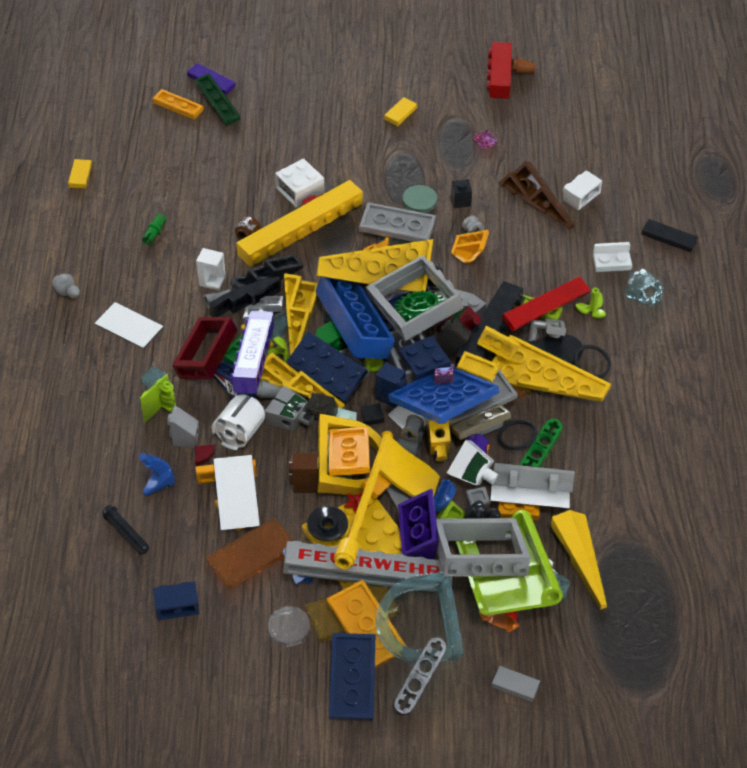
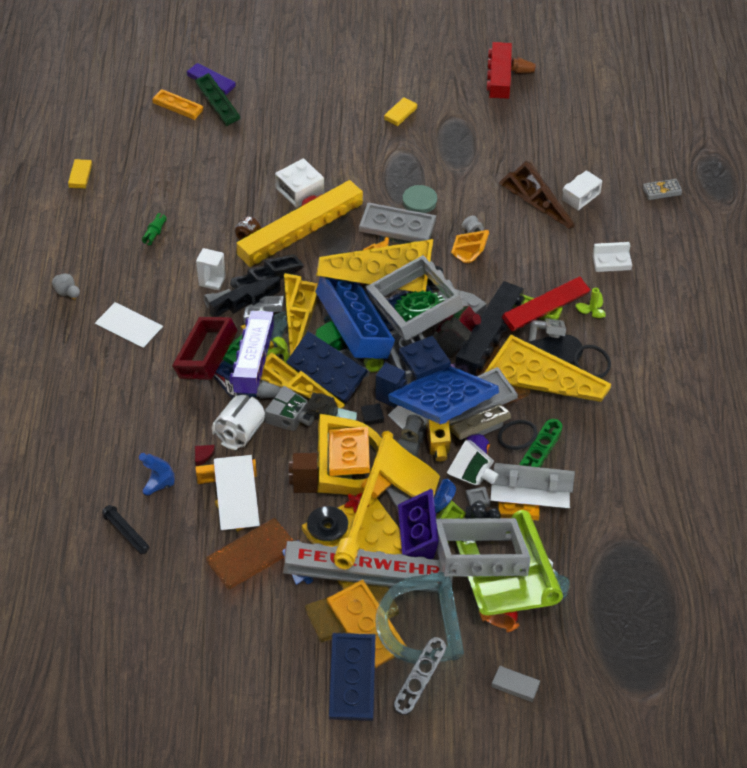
(152, 376): clear light blue tile -> none
(158, 396): lime hinge -> none
(176, 600): dark blue brick -> none
(183, 428): light grey slope -> none
(289, 626): clear tile -> none
(444, 375): tile -> none
(461, 193): black brick -> none
(478, 366): yellow tile -> none
(485, 139): clear pink tile -> none
(498, 343): yellow tile -> none
(575, 537): yellow wedge -> none
(638, 282): clear light blue helmet -> none
(662, 189): none -> light grey tile
(669, 235): black tile -> none

